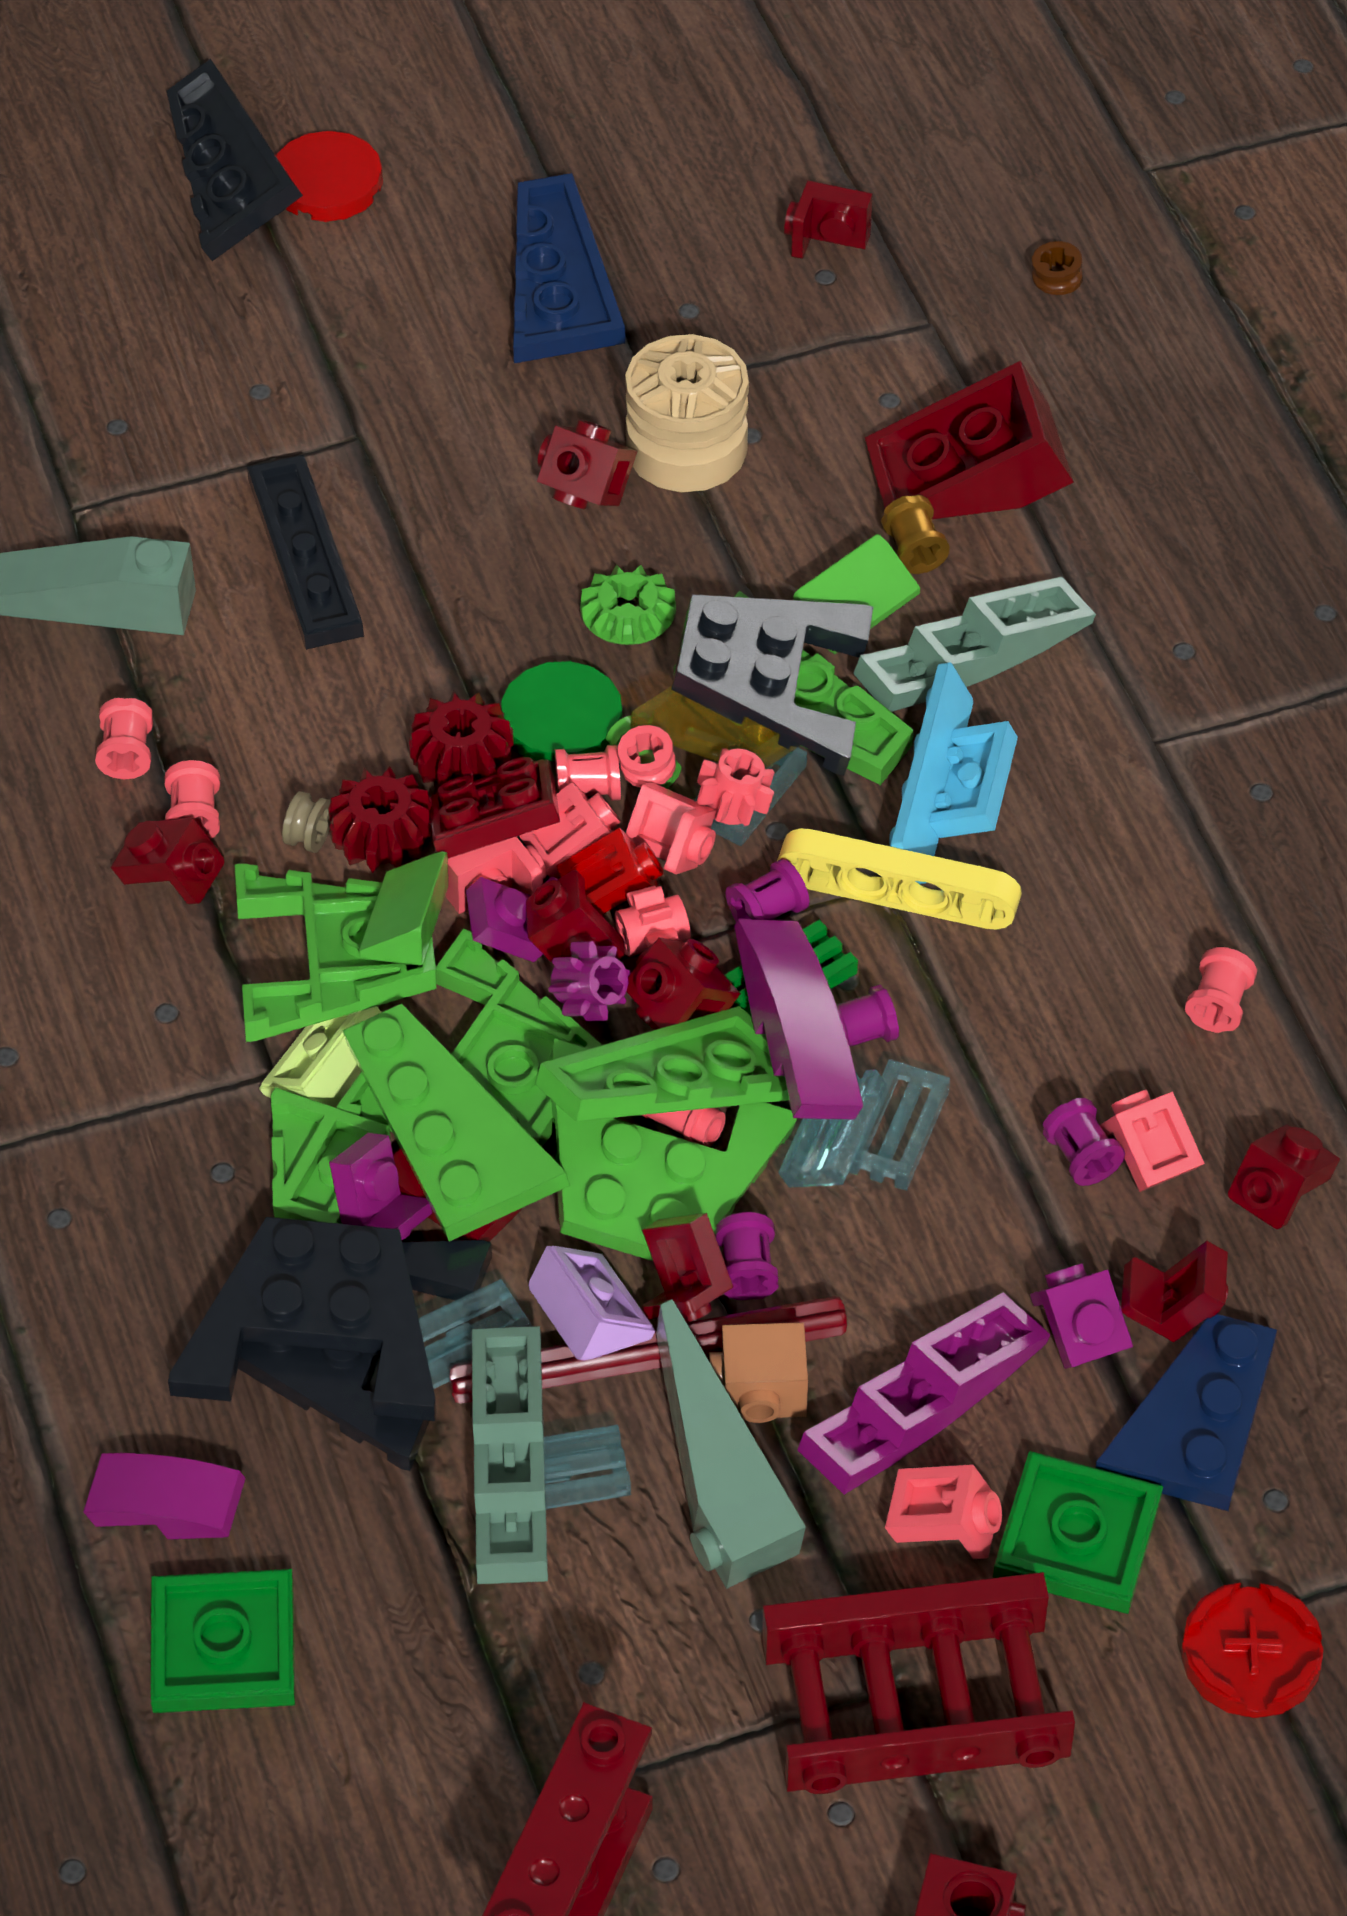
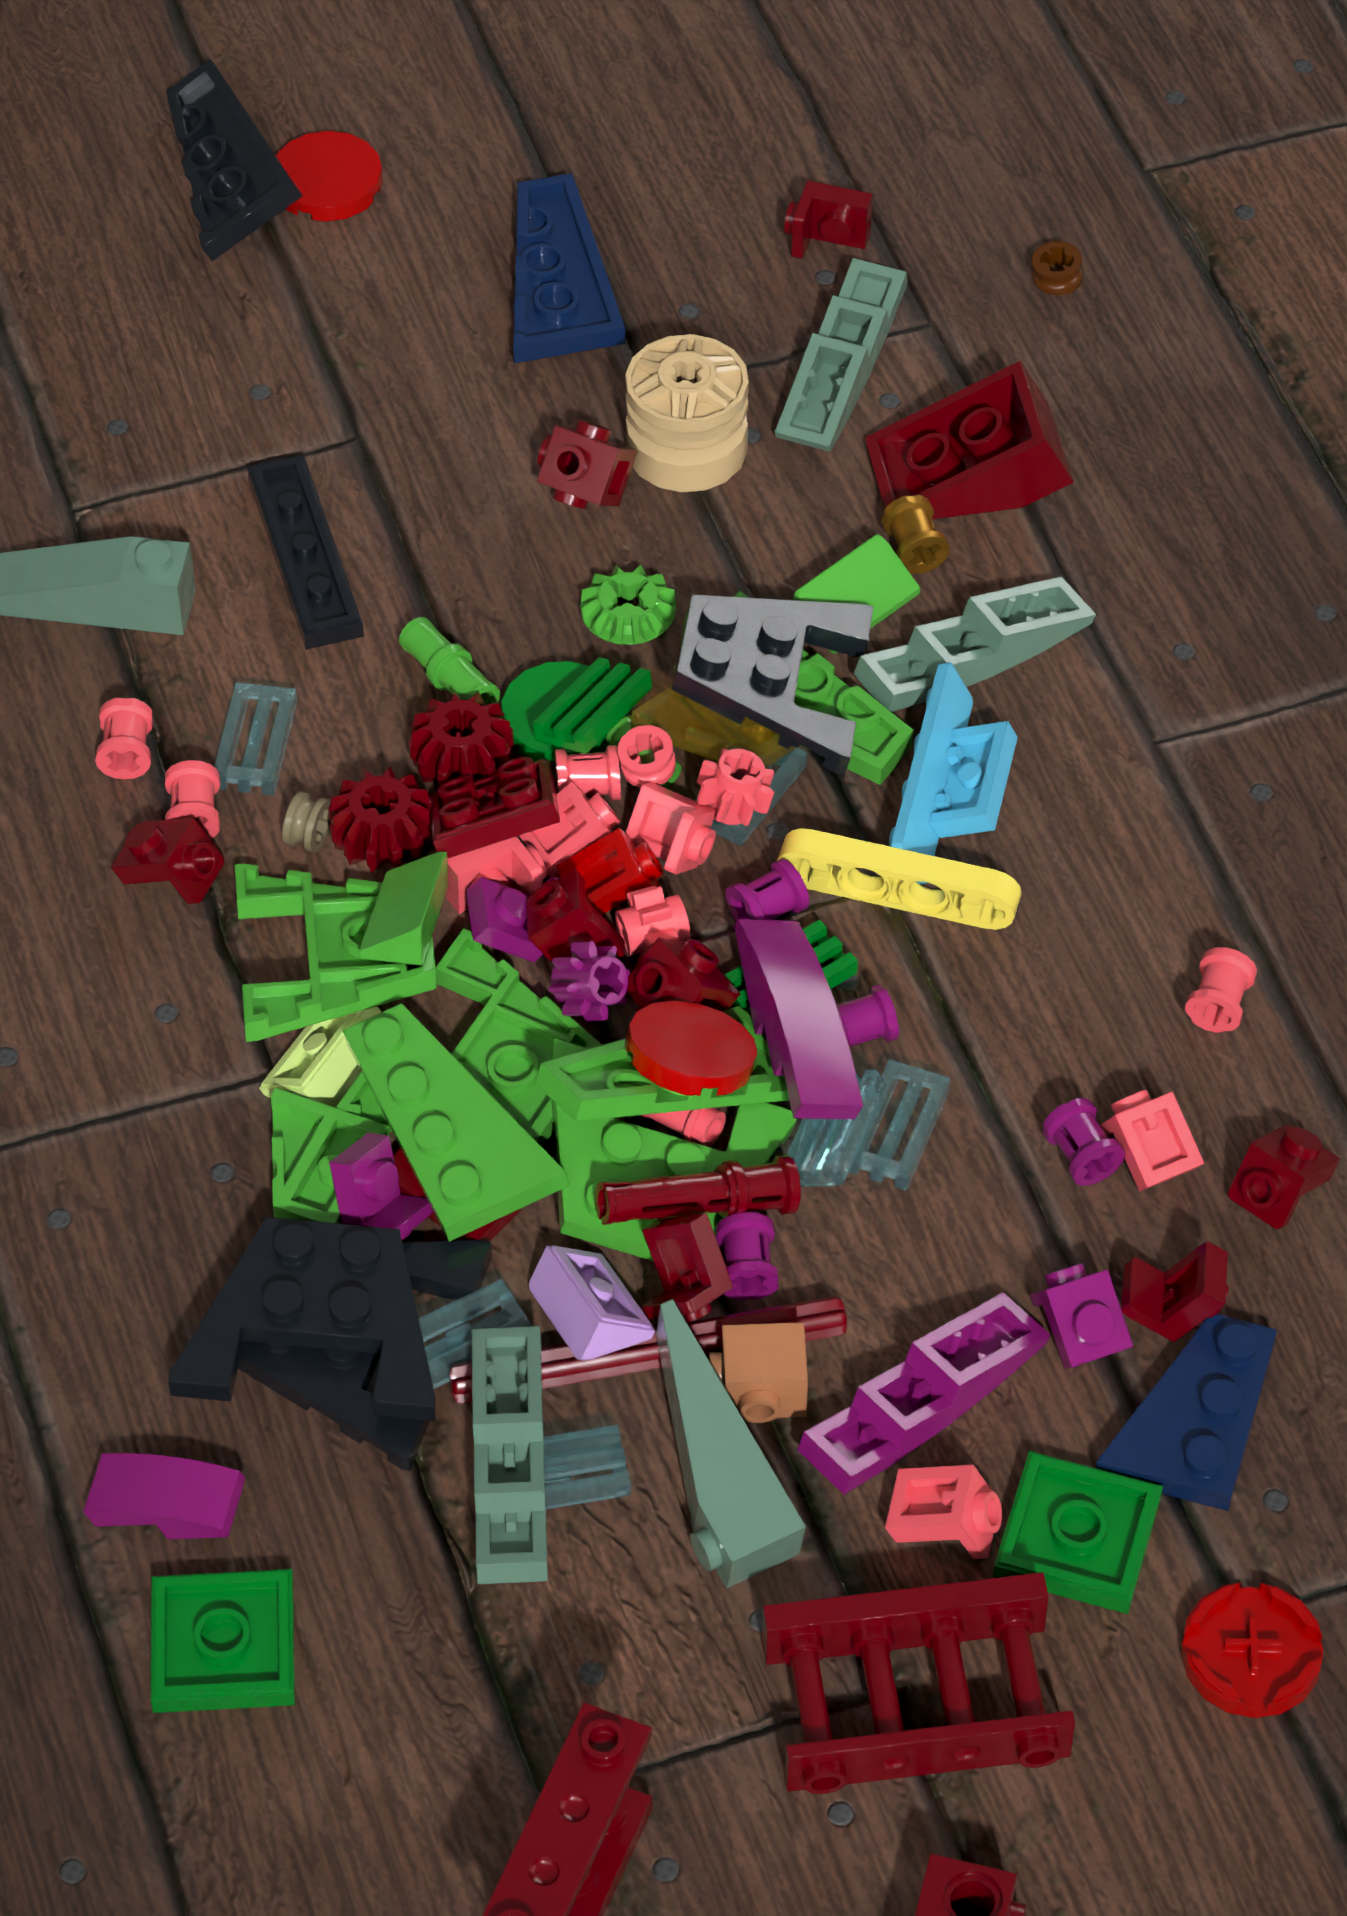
(248, 773): none -> clear light blue tile
(446, 664): none -> bright green pin
(584, 702): none -> green tile
(690, 1048): none -> red tile
(726, 1191): none -> dark red pin
(842, 355): none -> sand green slope

